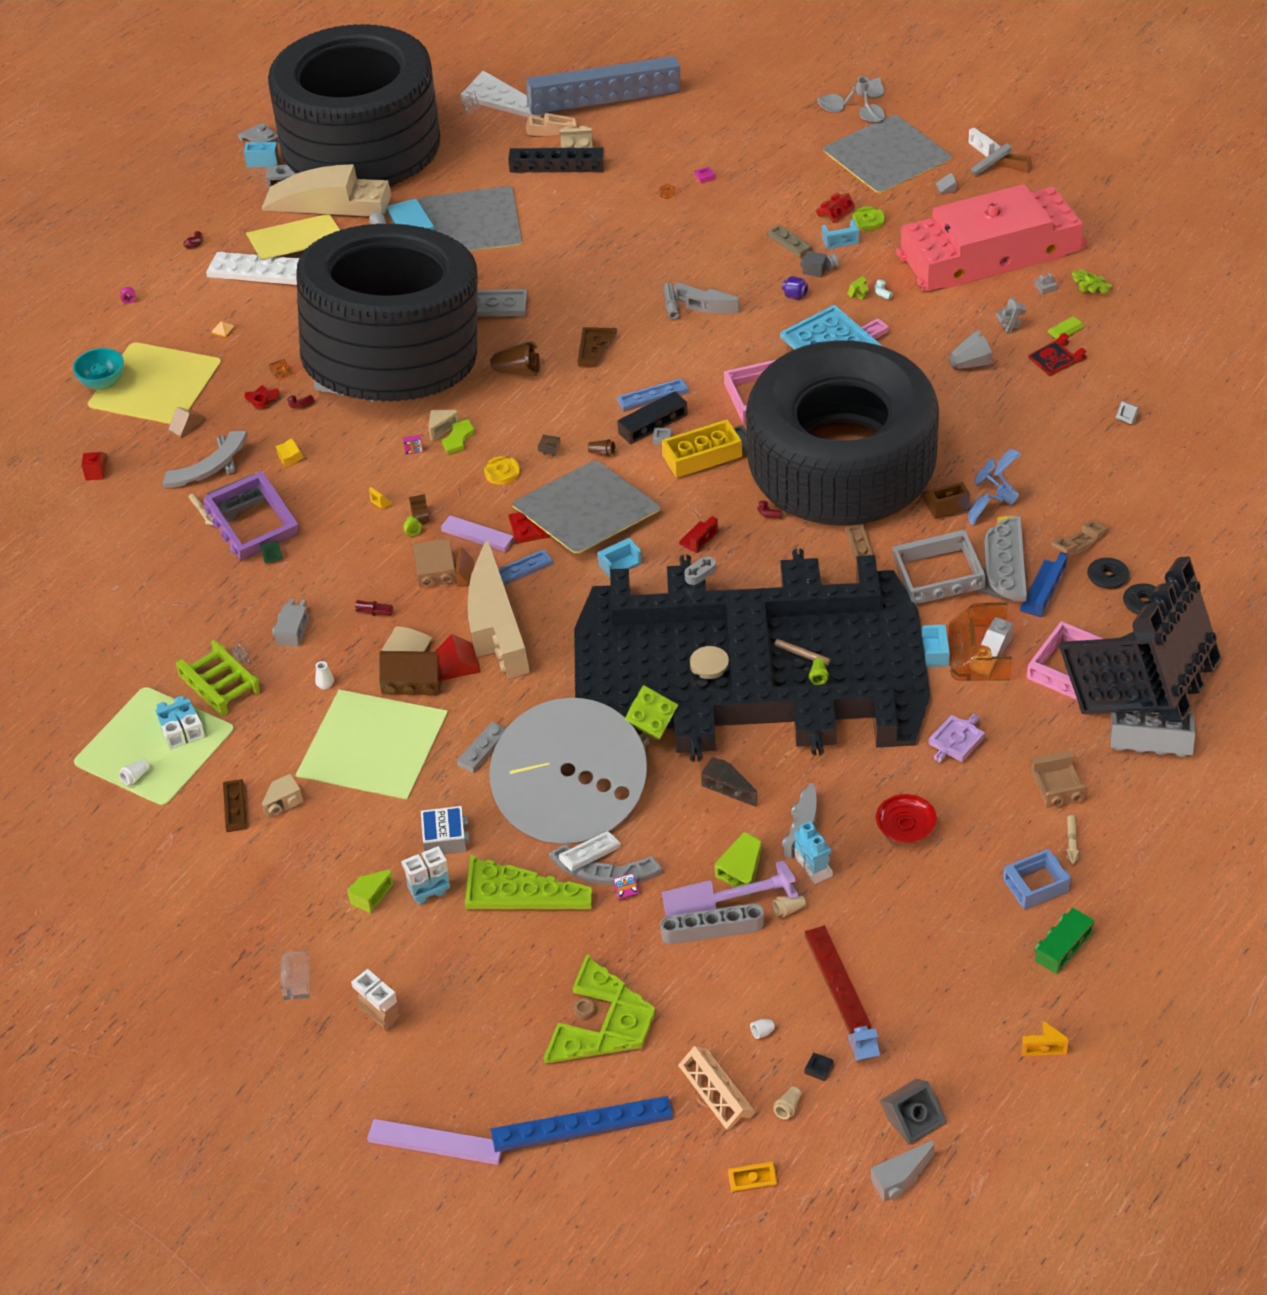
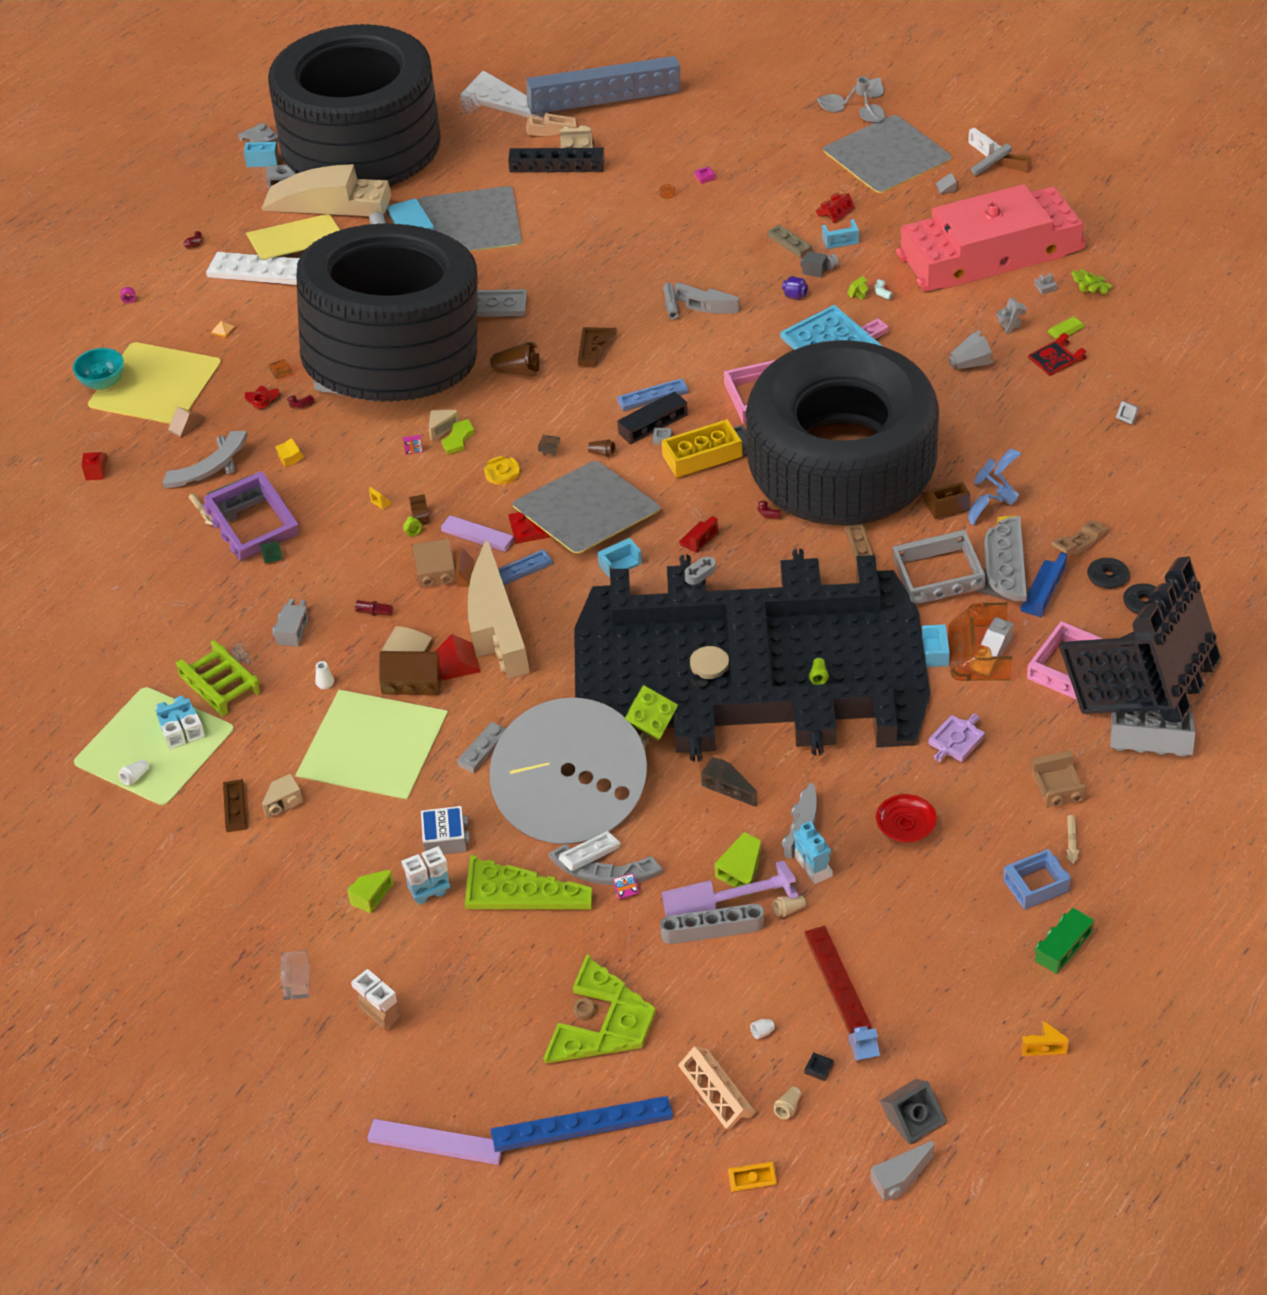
(800, 651): medium nougat bar -> none
(868, 218): lime tile -> none

